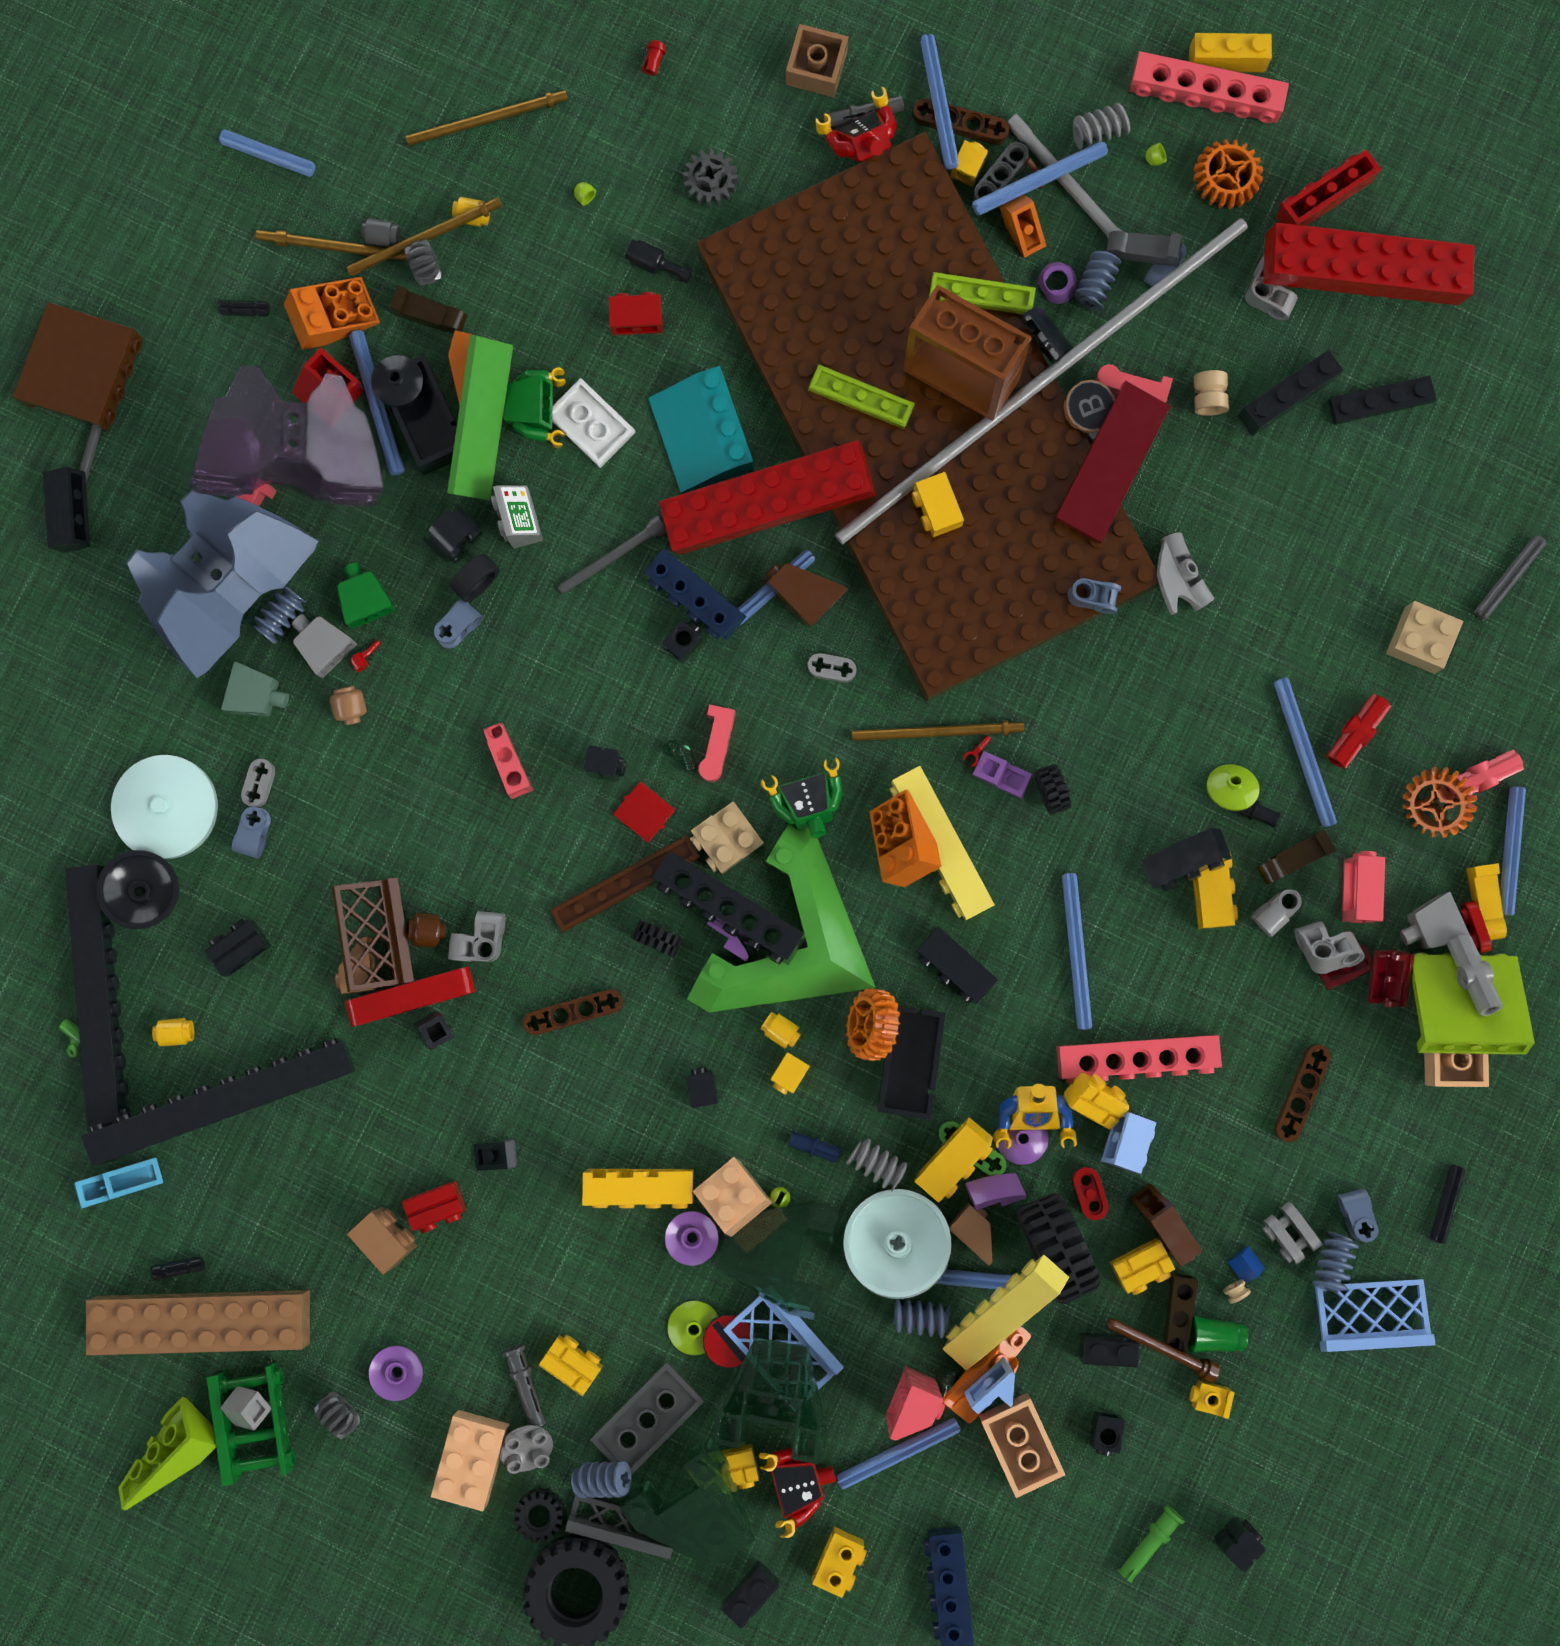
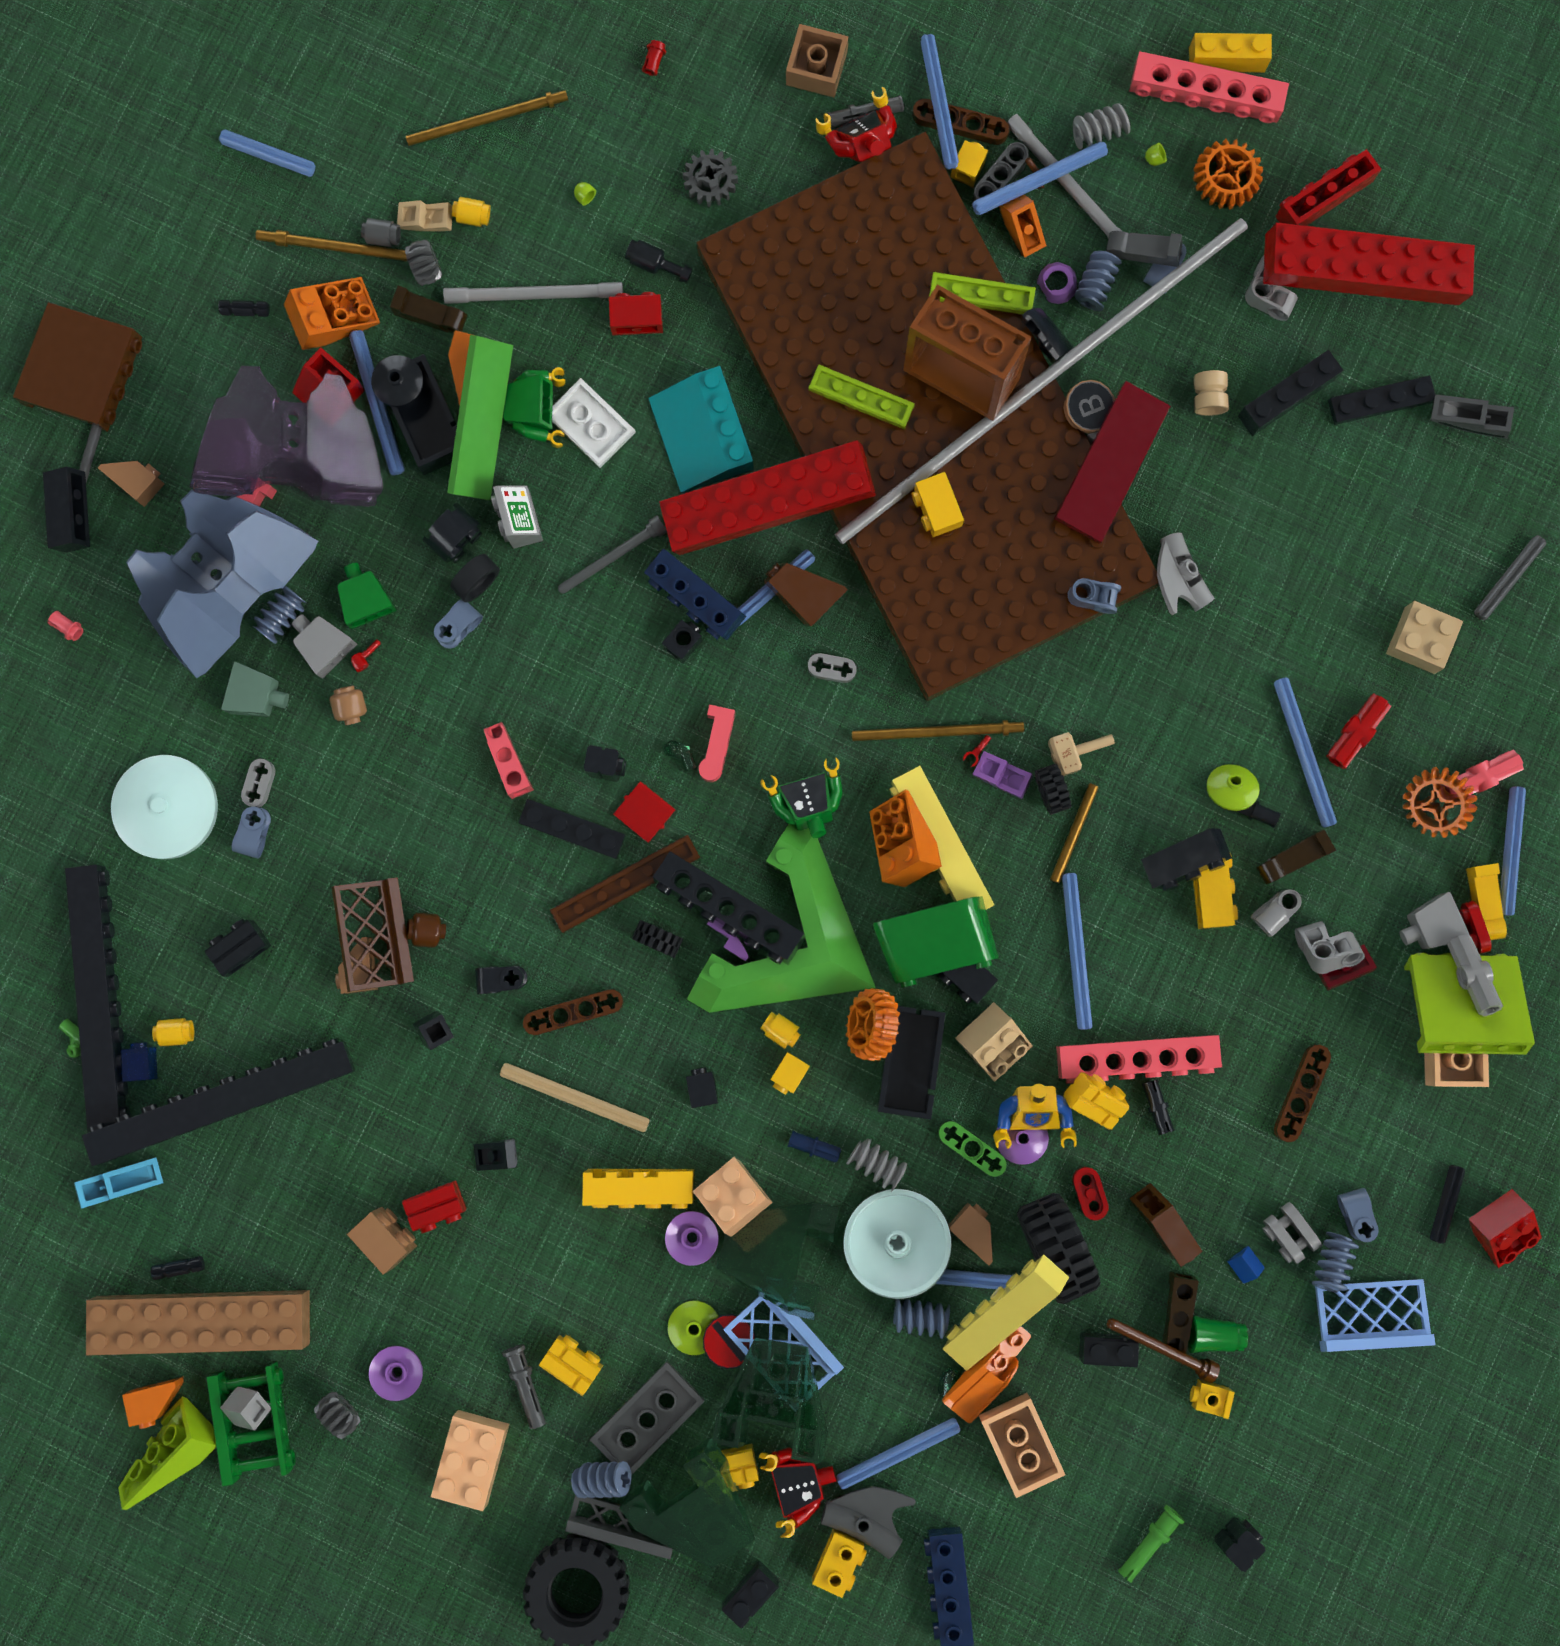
(70, 629): none -> coral pin
(122, 878): black dish -> none
(135, 479): none -> medium nougat slope
(139, 1062): none -> clear blue brick
(150, 1402): none -> orange slope
(410, 996): red beam -> none
(425, 217): none -> tan slope
(433, 232): pearl gold bar -> none
(466, 295): none -> light grey piece
(488, 929): light grey piece -> none
(496, 979): none -> black piece
(526, 1449): light grey dish -> none
(527, 1527): black tyre -> none
(572, 829): none -> black plate
(574, 1097): none -> tan axle
(726, 838): tan plate -> none
(775, 1194): lime hinge -> none
(870, 1505): none -> dark grey pin
(914, 1404): coral slope -> none
(936, 940): none -> green windscreen
(954, 1160): yellow brick -> none
(994, 1041): none -> tan slope
(995, 1189): medium lavender slope -> none
(995, 1382): light blue slope -> none
(1066, 754): none -> tan piece
(1074, 833): none -> pearl gold bar
(1107, 1421): black brick -> none
(1113, 379): coral leg -> none
(1129, 1143): light blue brick -> none
(1142, 1266): yellow brick -> none
(1158, 1107): none -> black pin
(1236, 1291): tan bush -> none
(1363, 888): coral window -> none
(1391, 978): dark red hinge -> none
(1473, 415): none -> dark grey slope
(1506, 1228): none -> red slope

